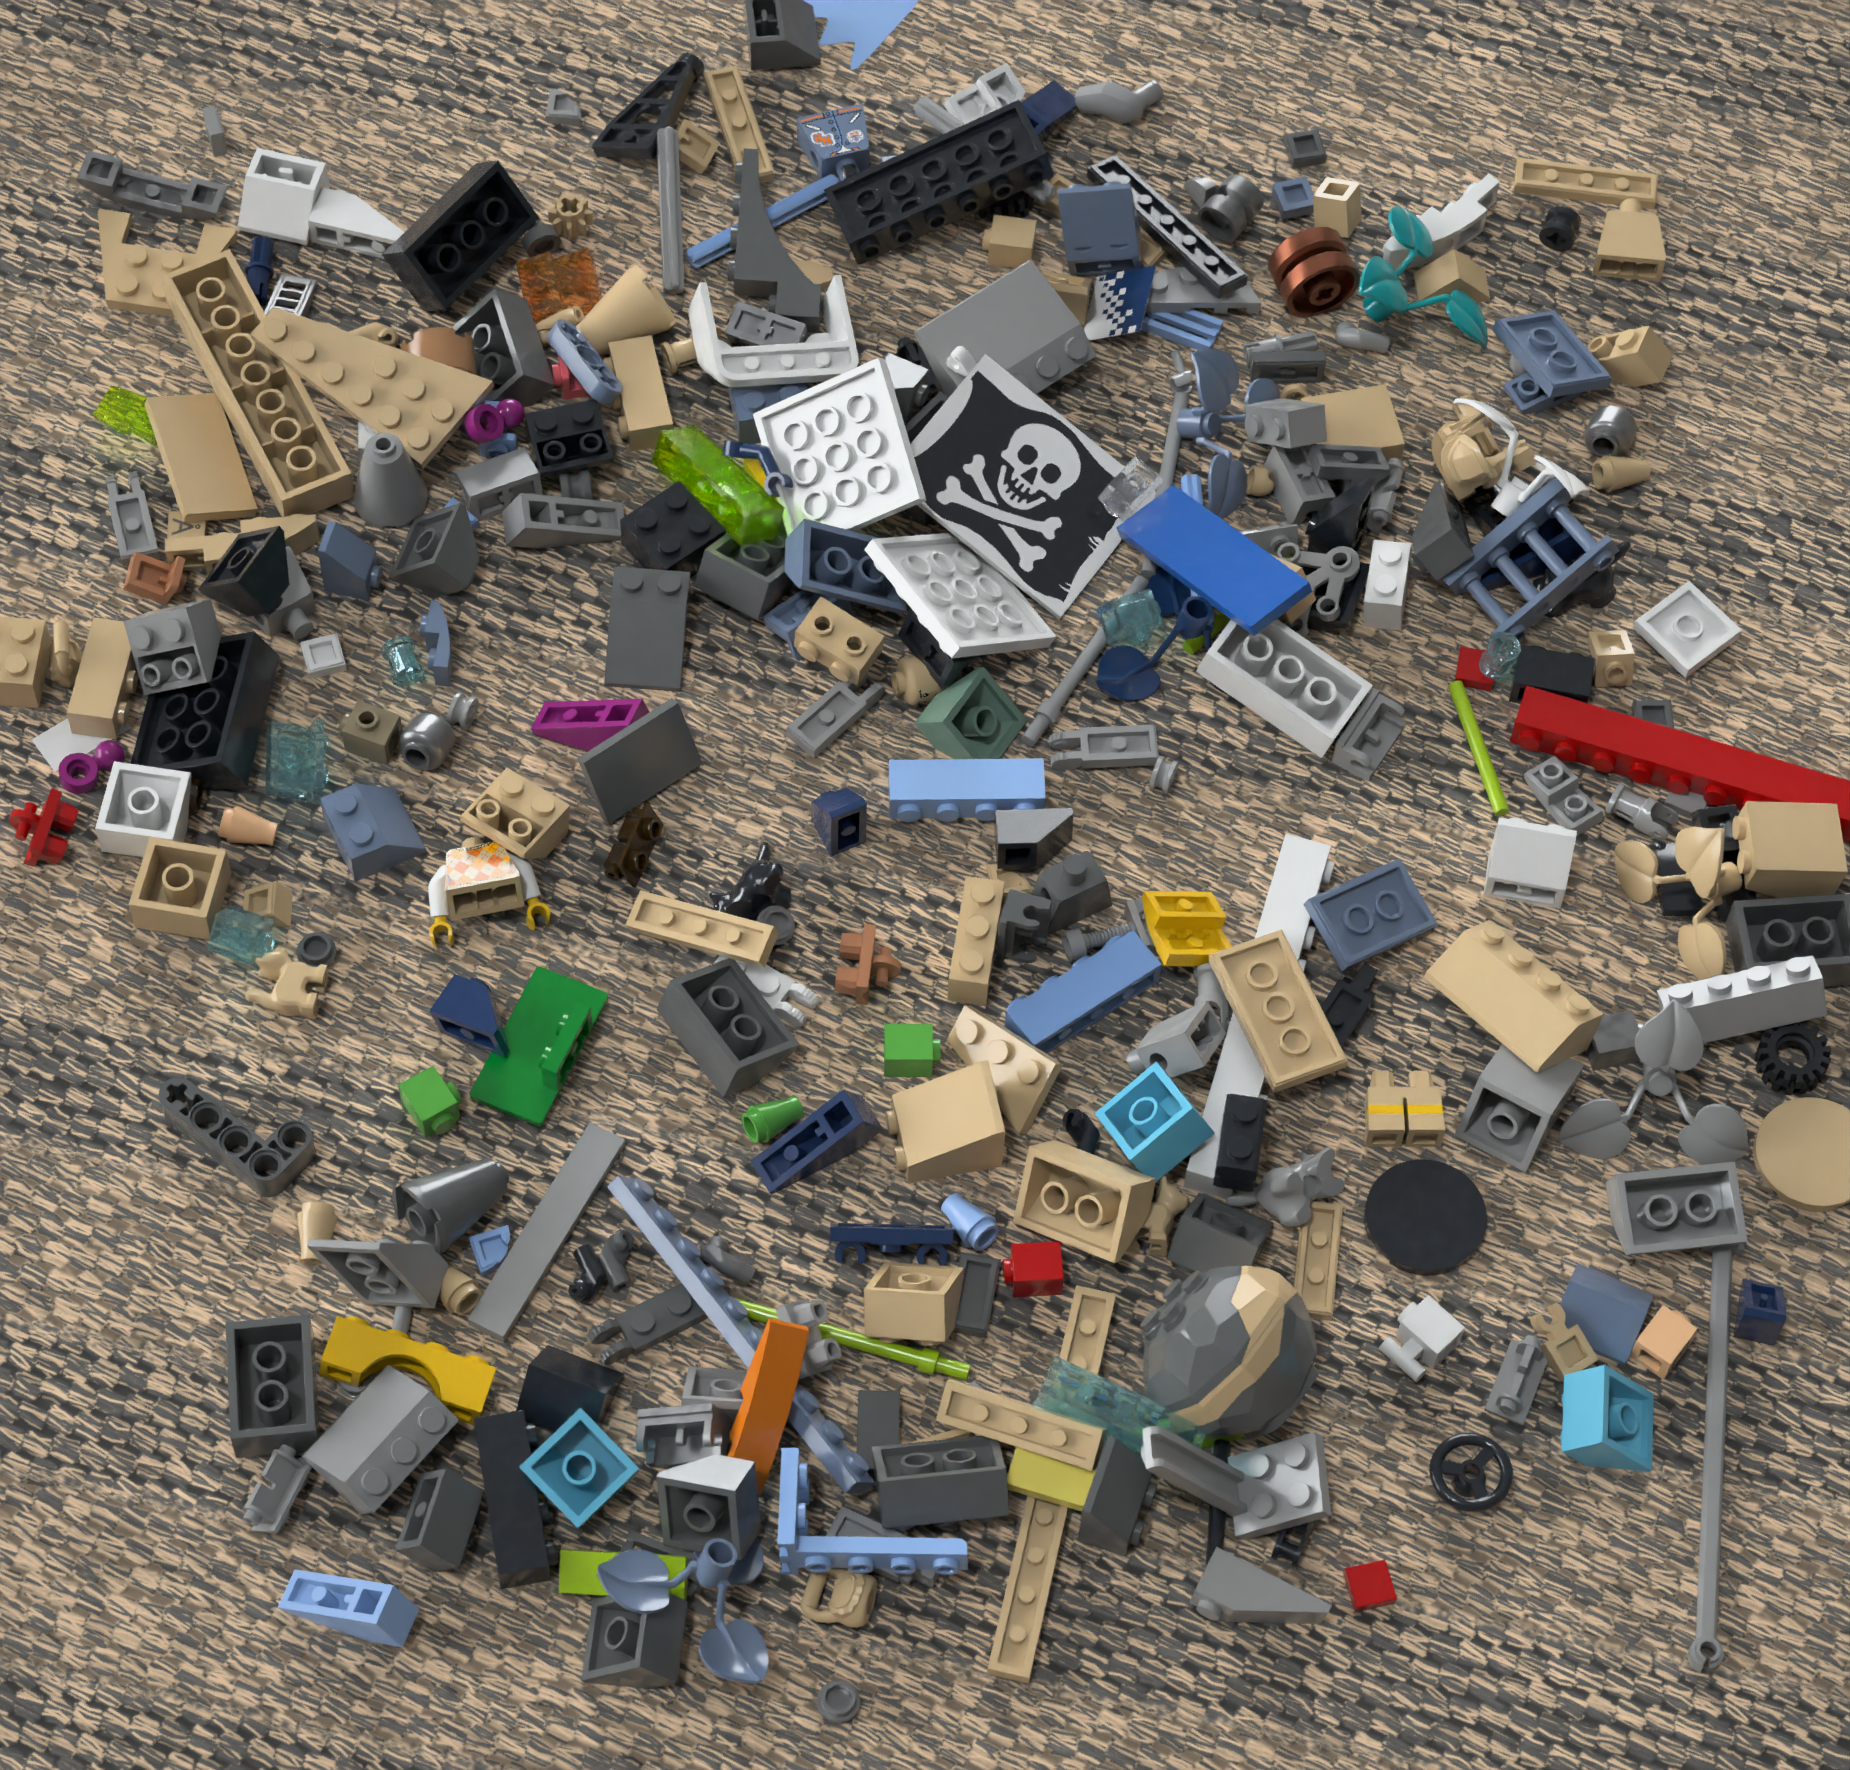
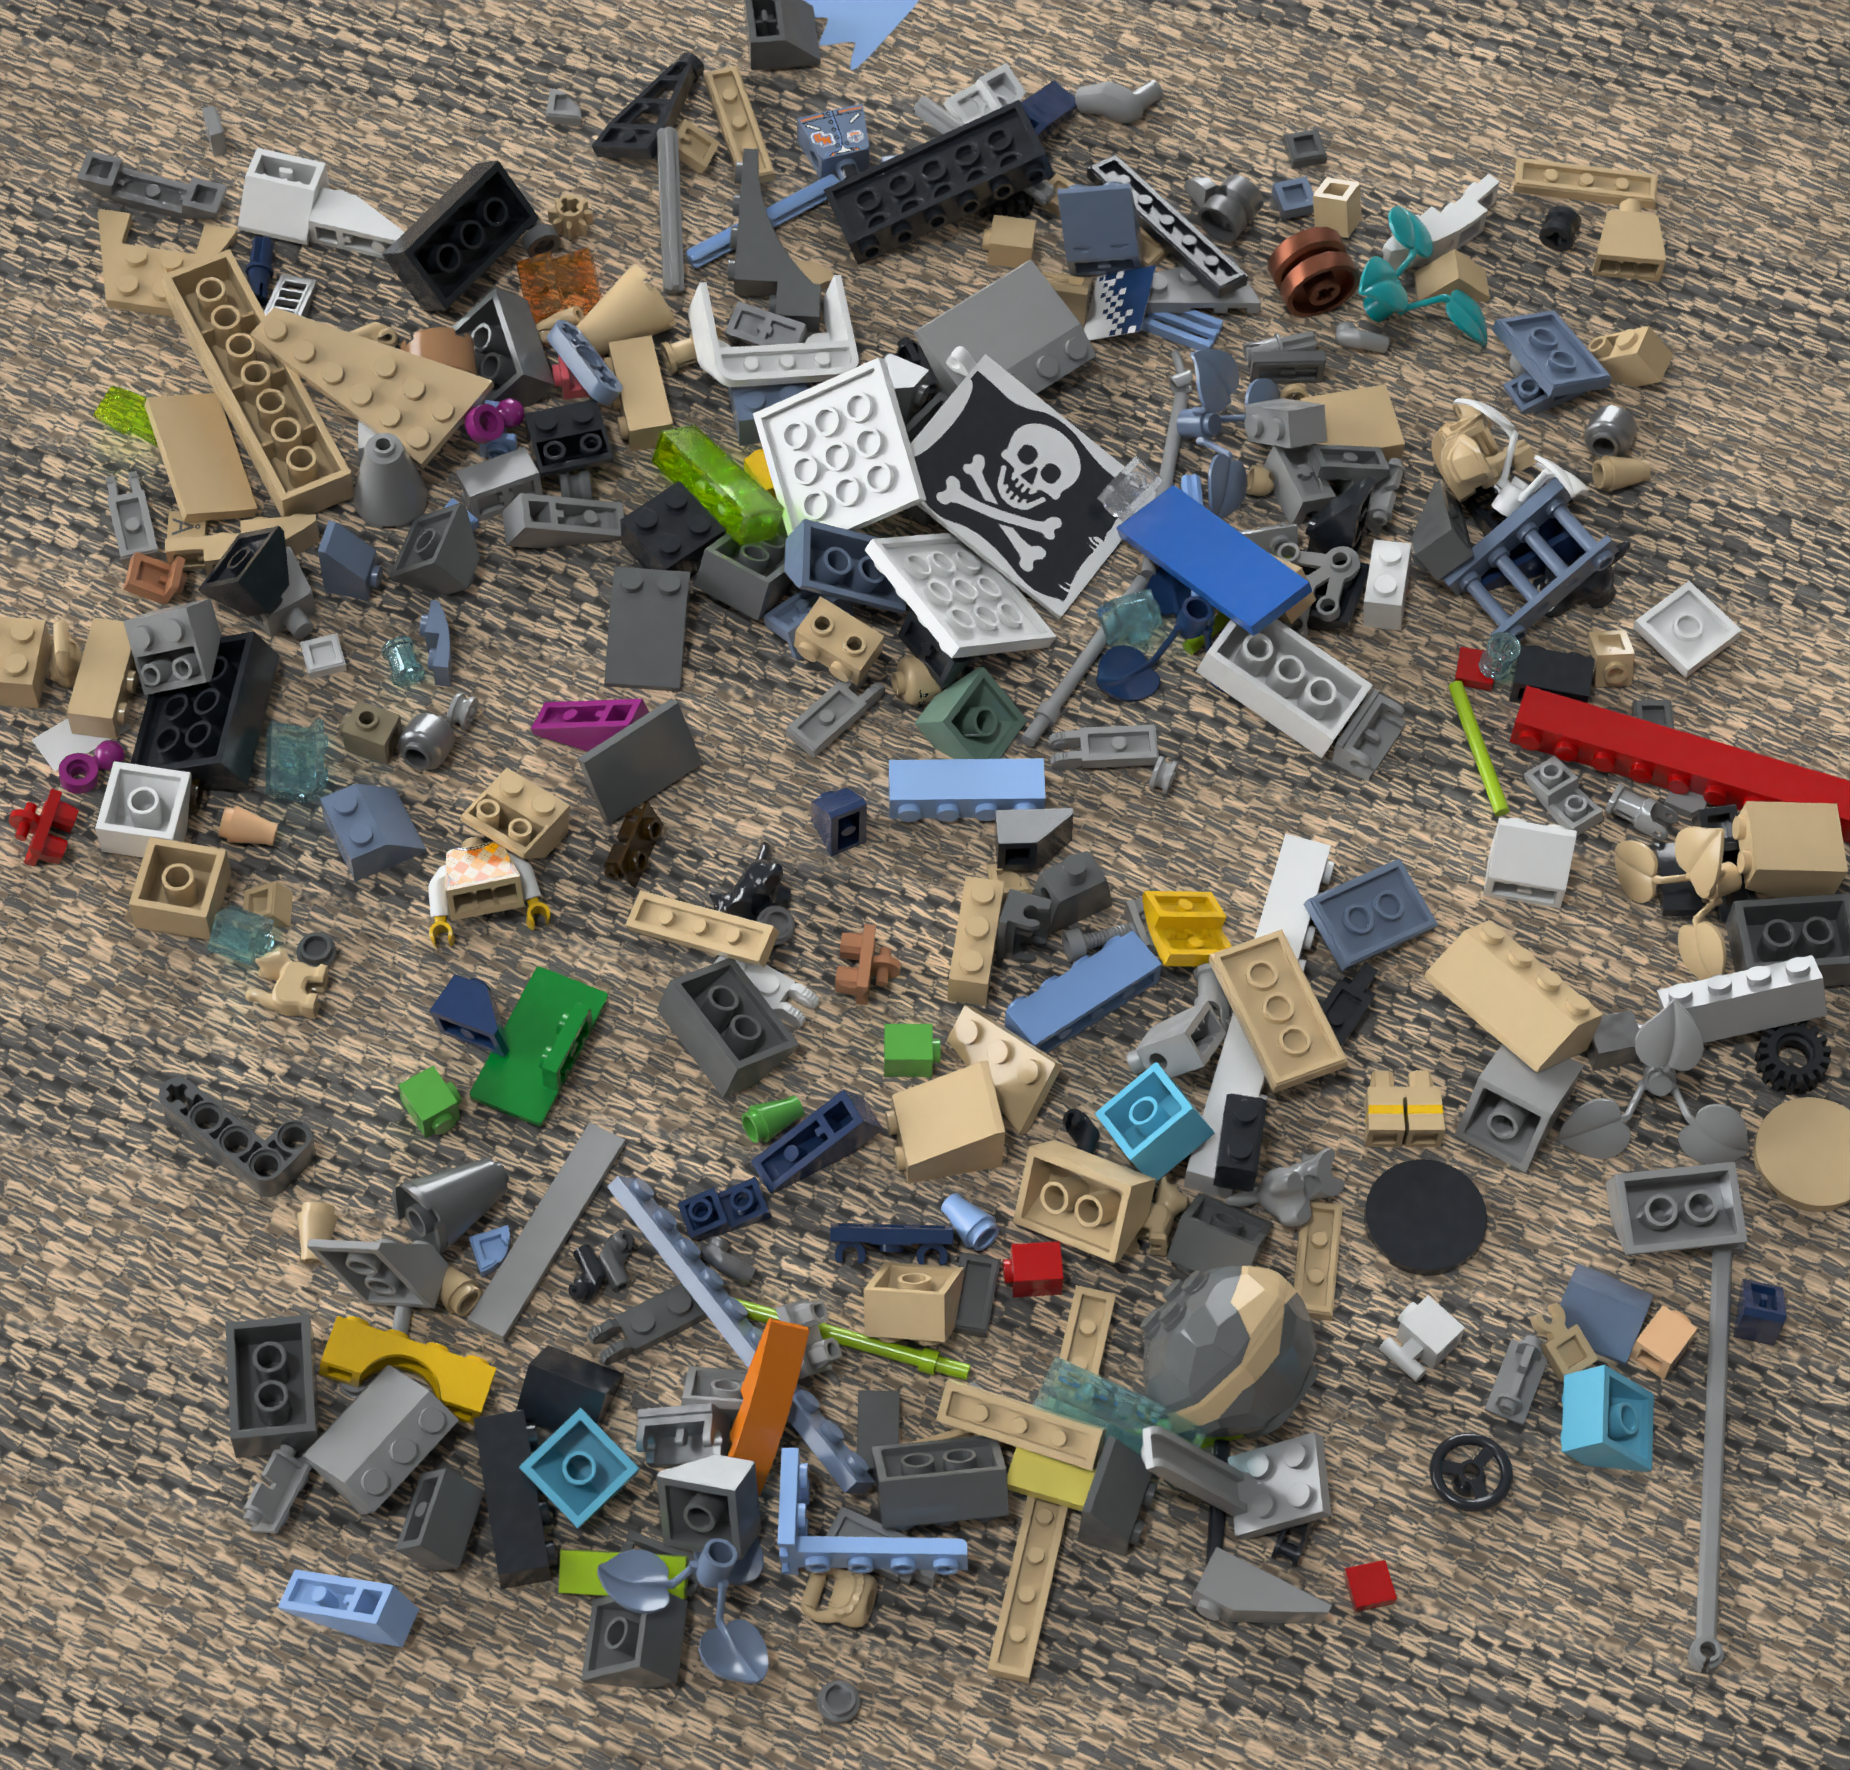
(726, 1211): none -> dark blue slope
(766, 459): dark blue arm -> none

